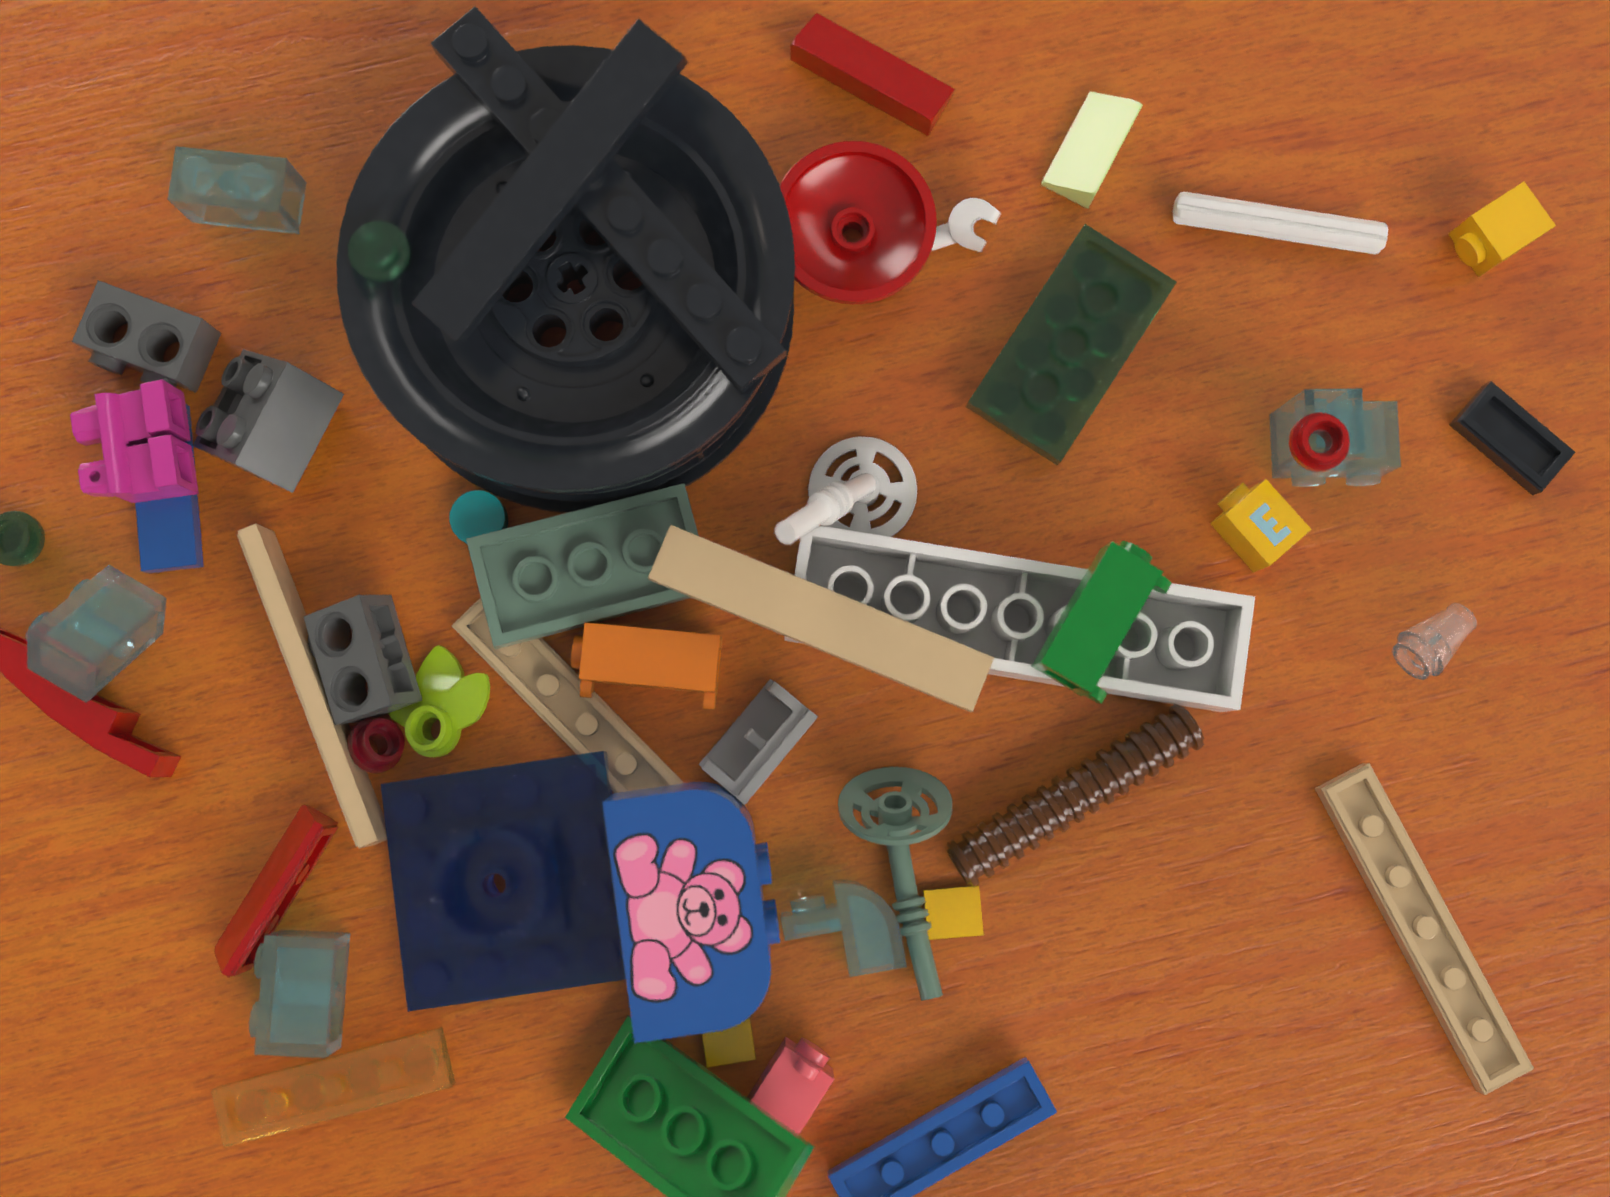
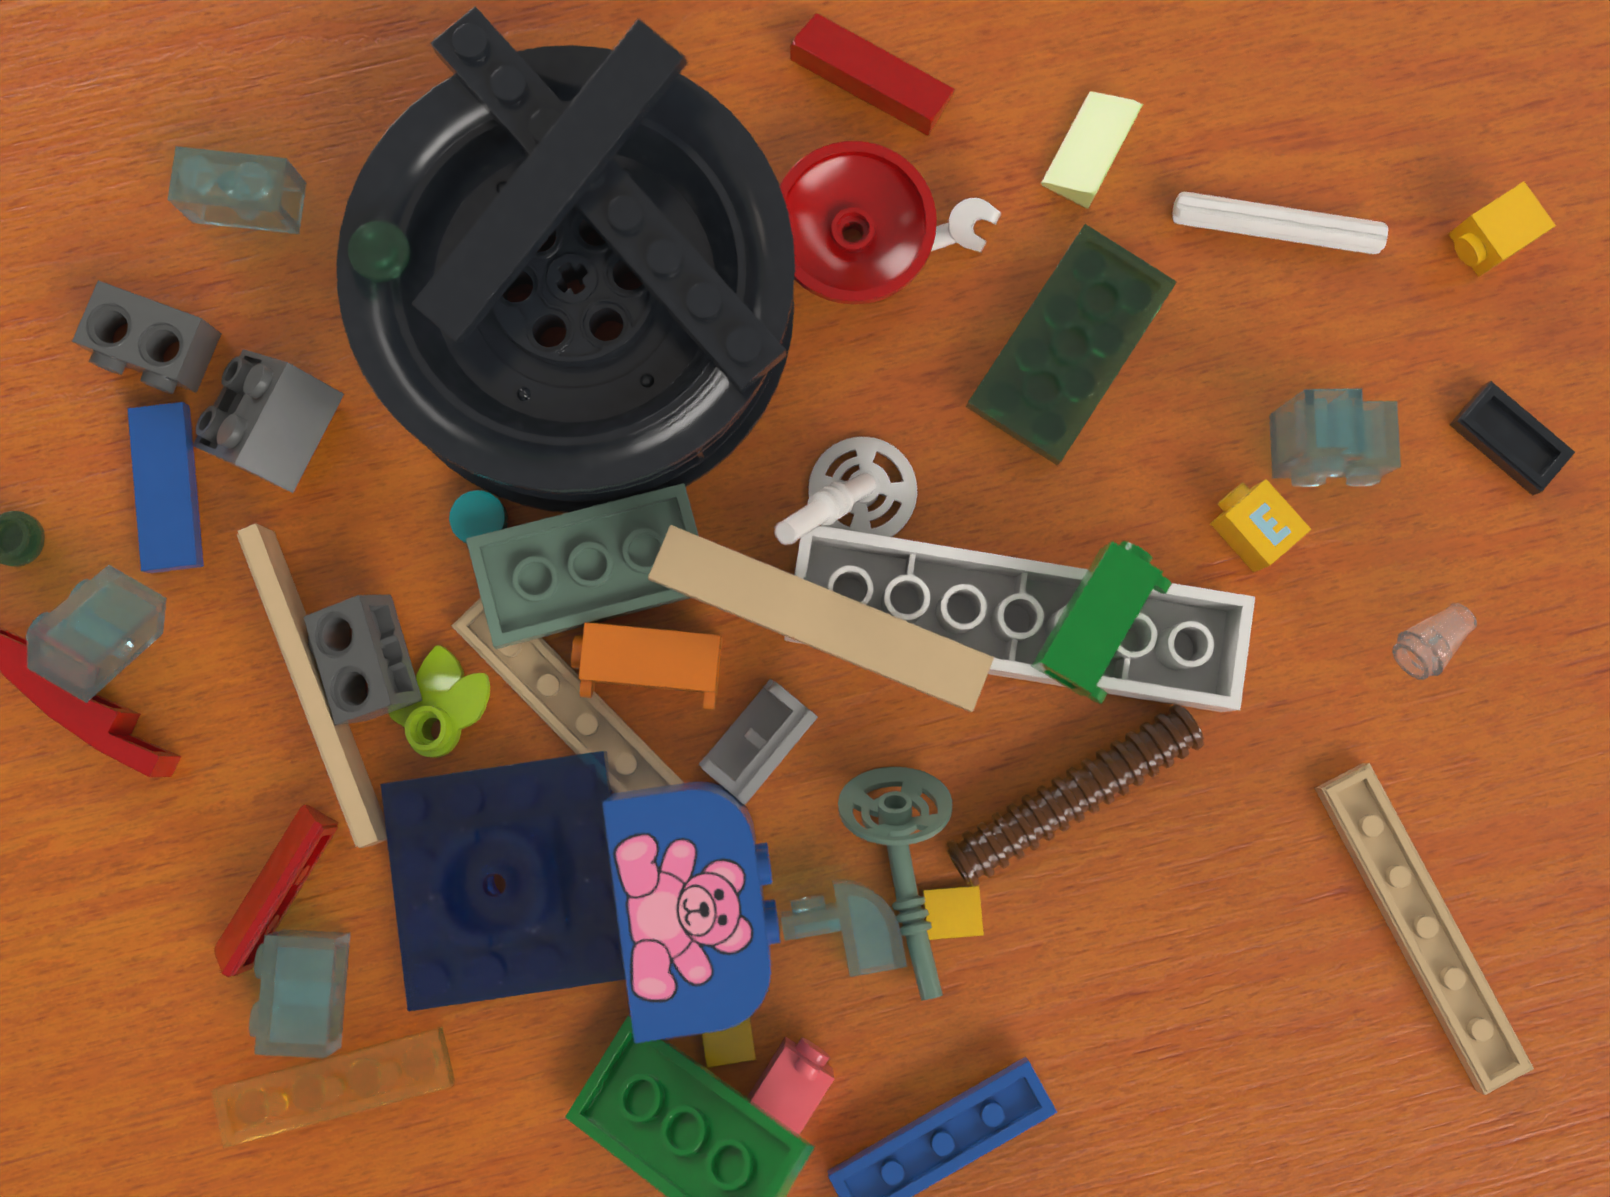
(140, 442): dark pink hips -> none
(386, 736): dark red plate -> none
(1334, 435): red plate -> none

